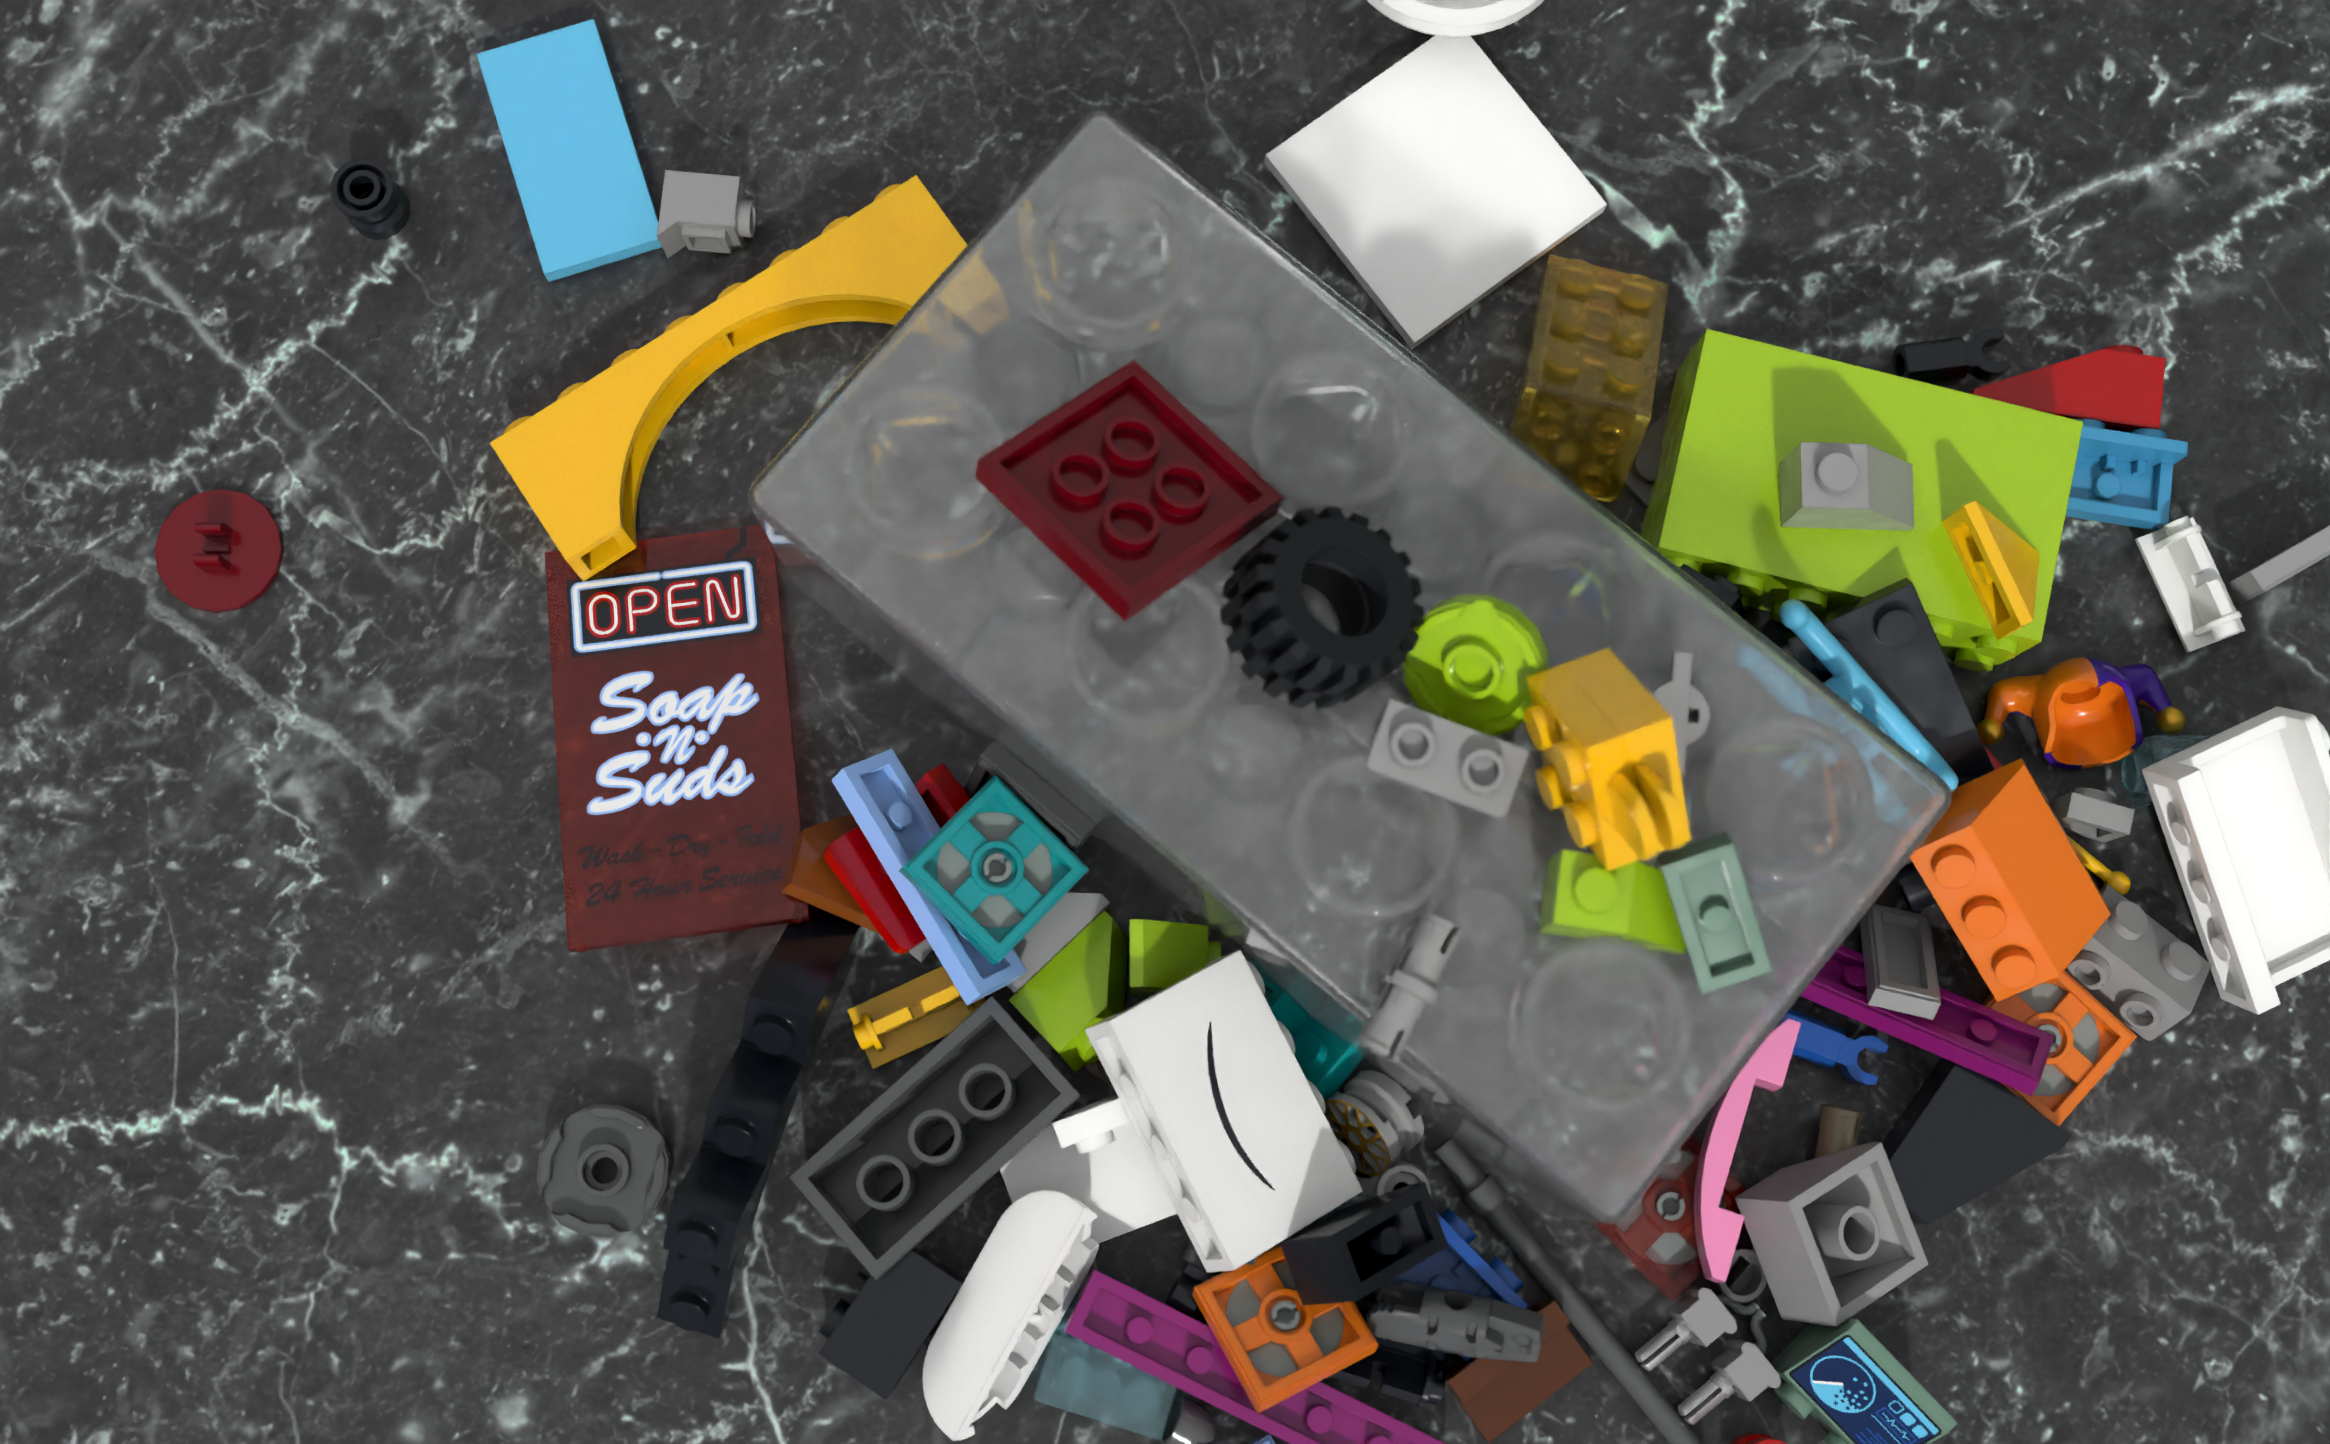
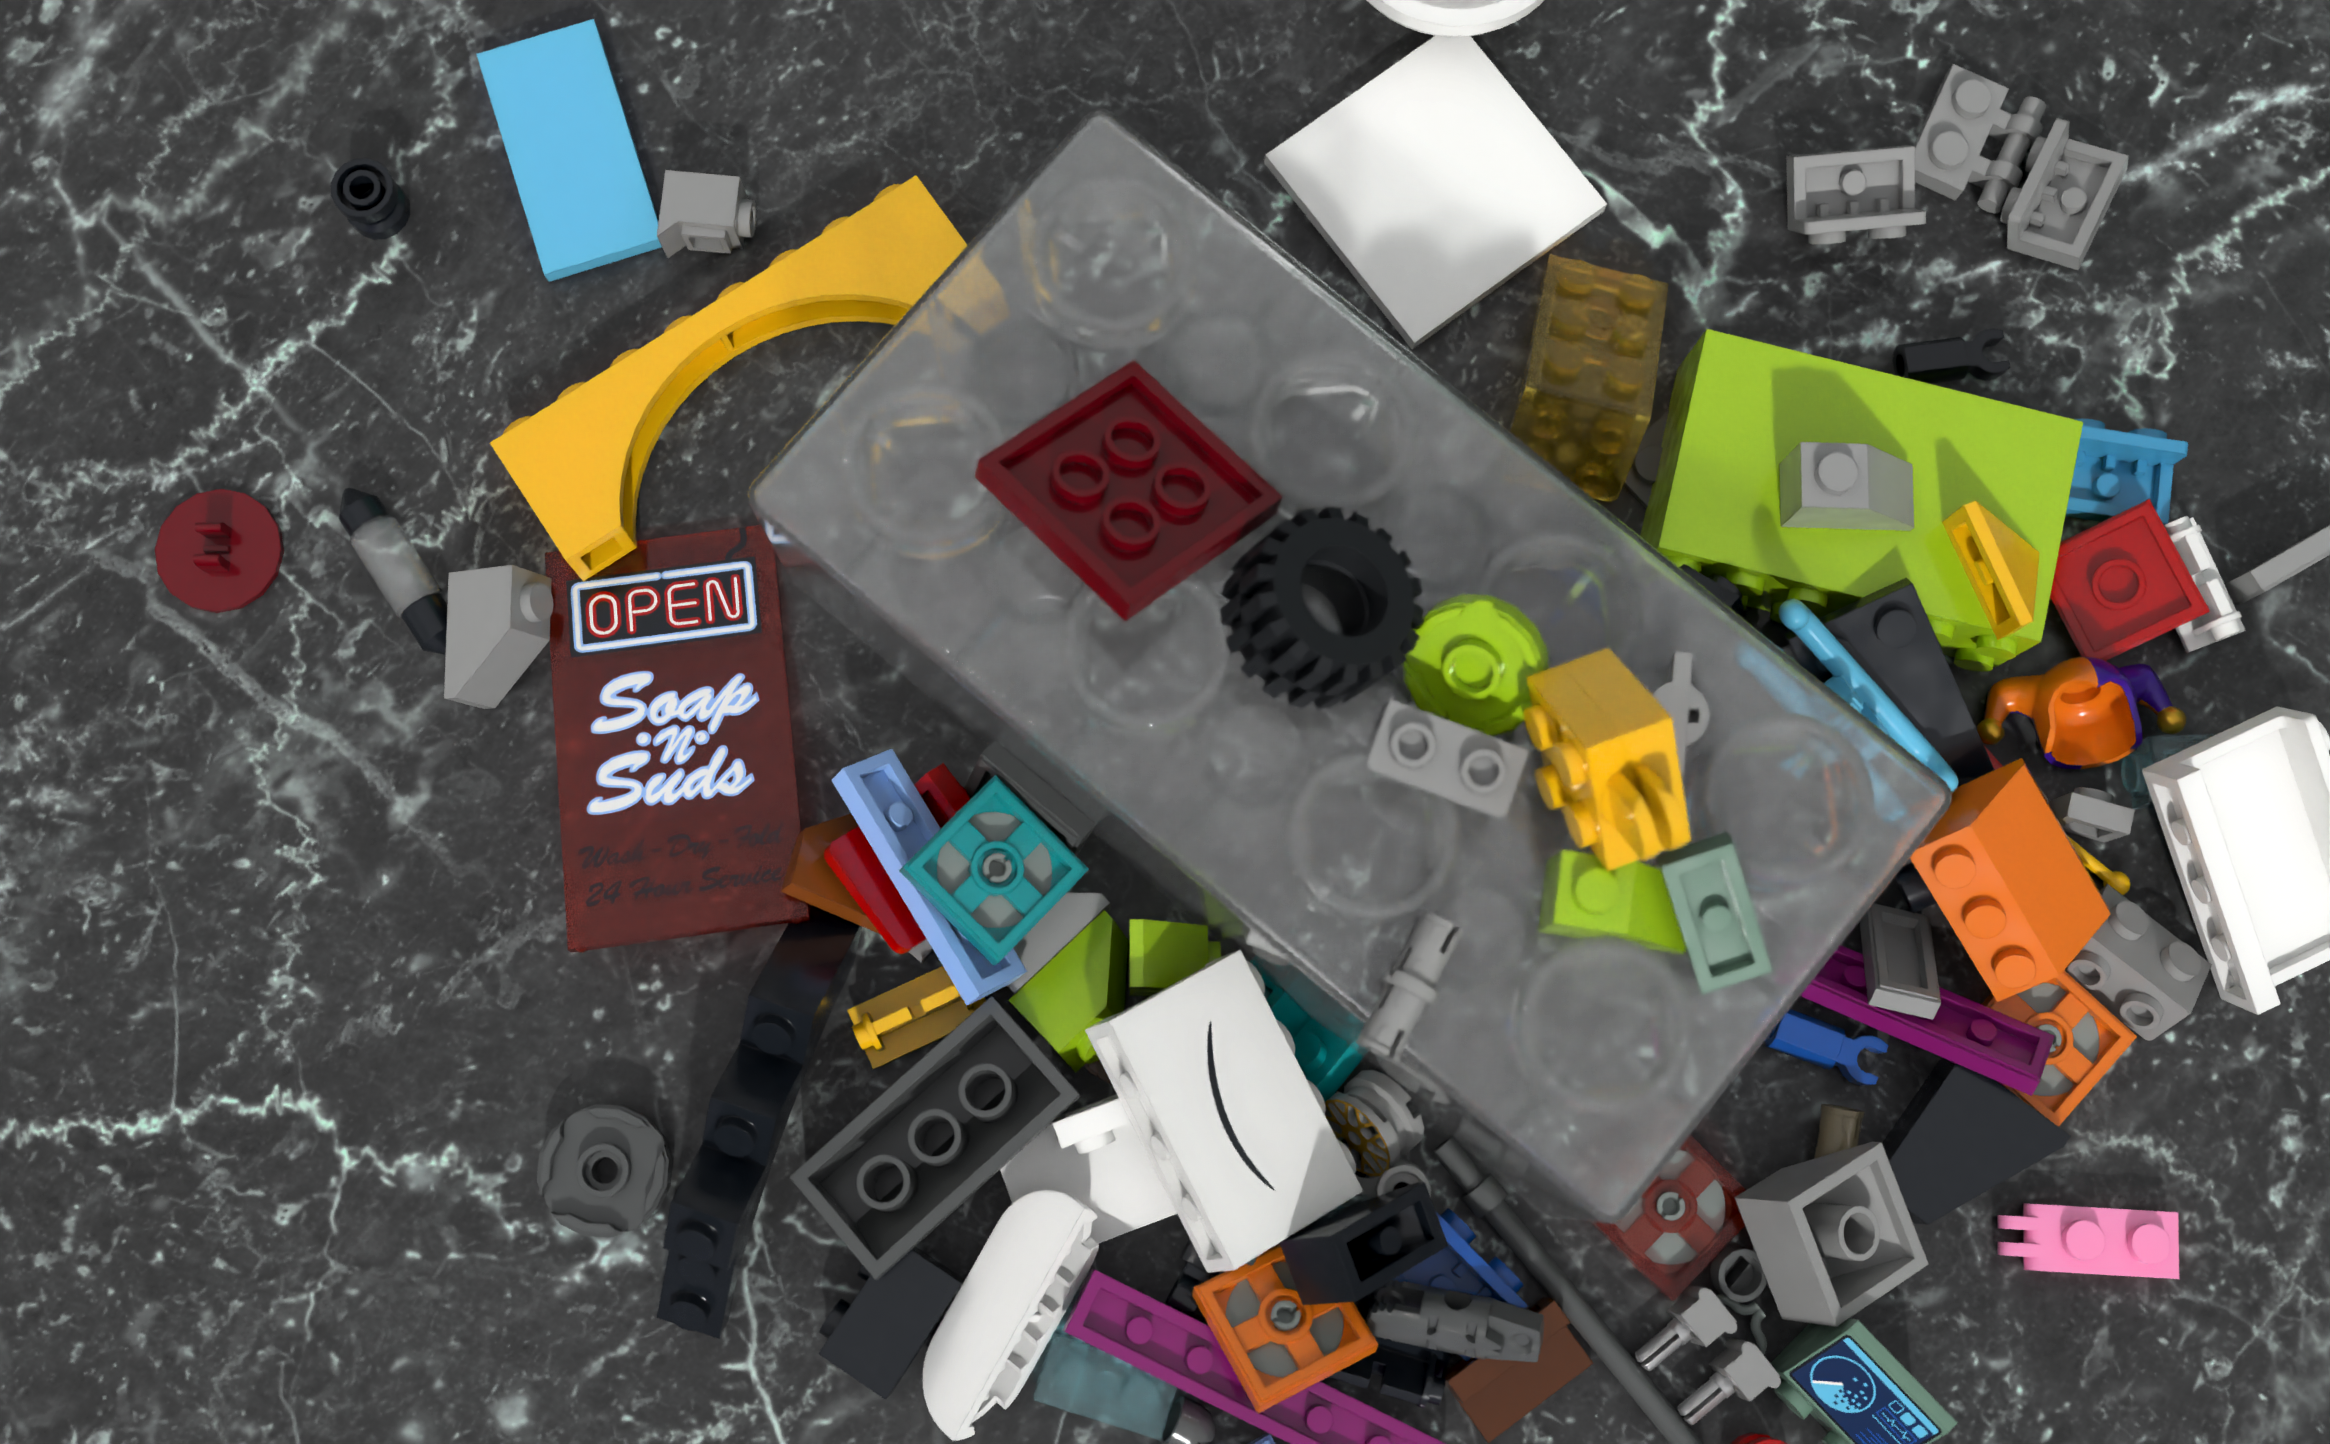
(396, 568): none -> piece
(493, 631): none -> light grey slope
(1715, 1227): bright pink slope -> none
(1852, 193): none -> light grey bracket
(1956, 131): none -> light grey plate
(2062, 197): none -> light grey bracket
(2095, 1240): none -> bright pink hinge
(2104, 385): red slope -> none
(2123, 584): none -> red tile

